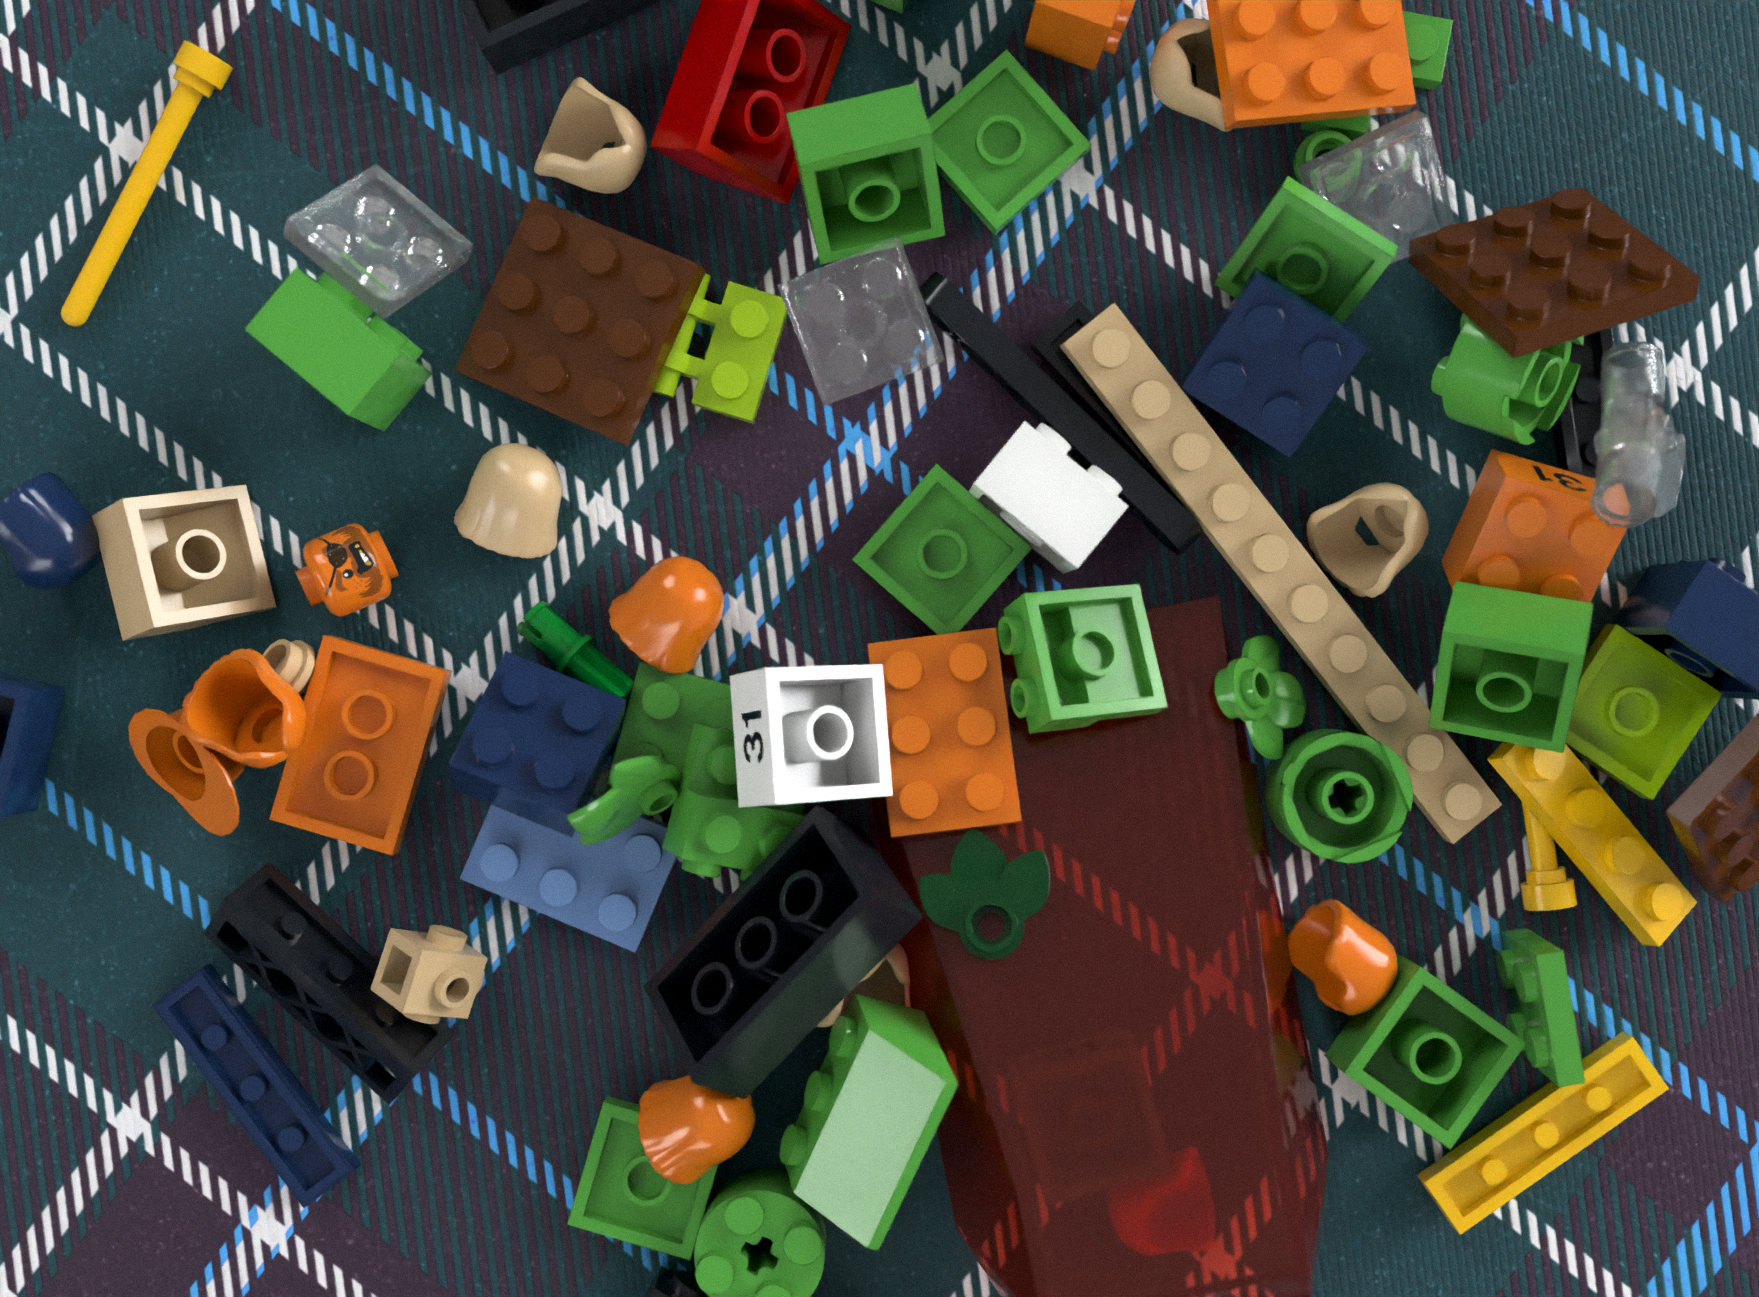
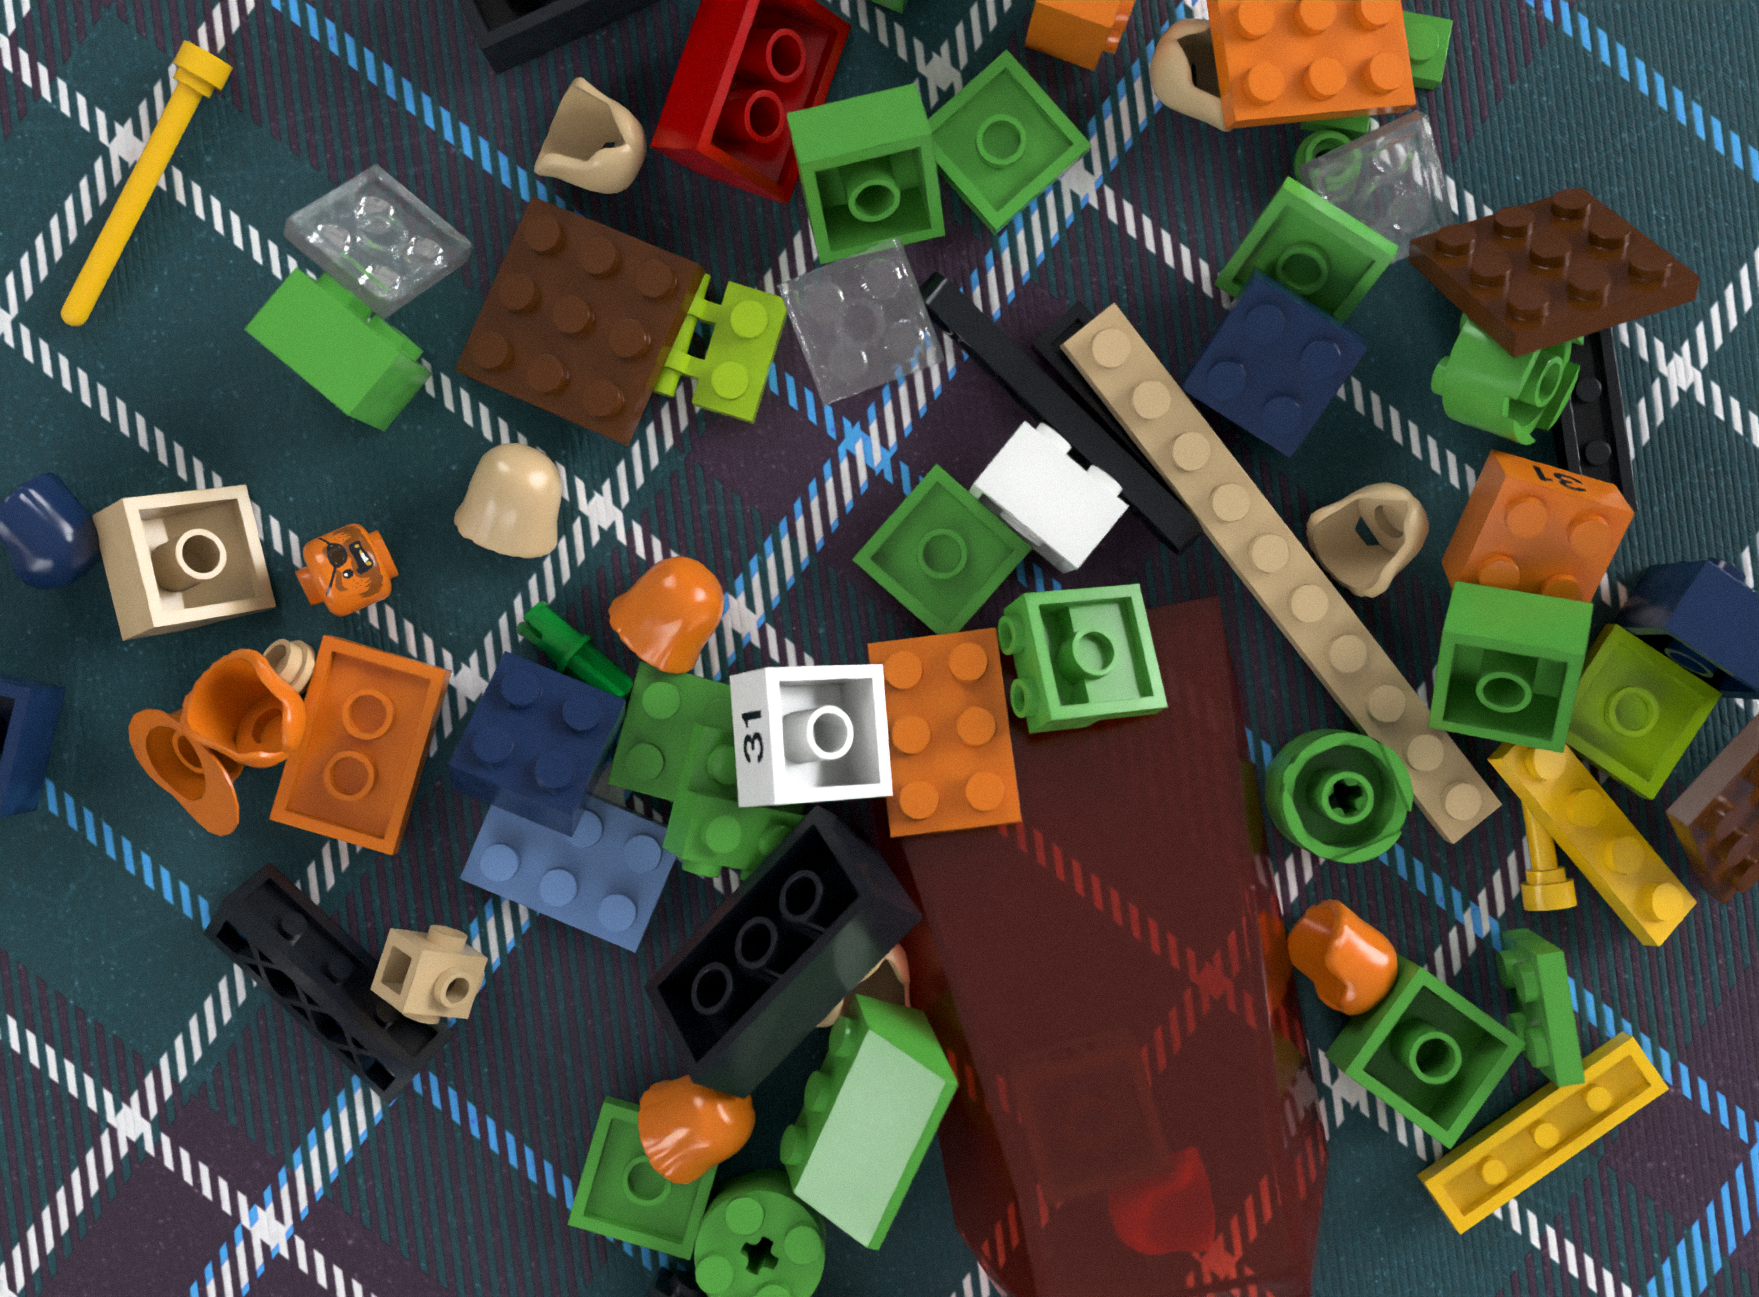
(256, 1085): dark blue tile -> none
(637, 788): bright green plate -> none
(985, 885): dark green plate -> none
(1261, 695): bright green plate -> none
(1636, 443): clear pin -> none

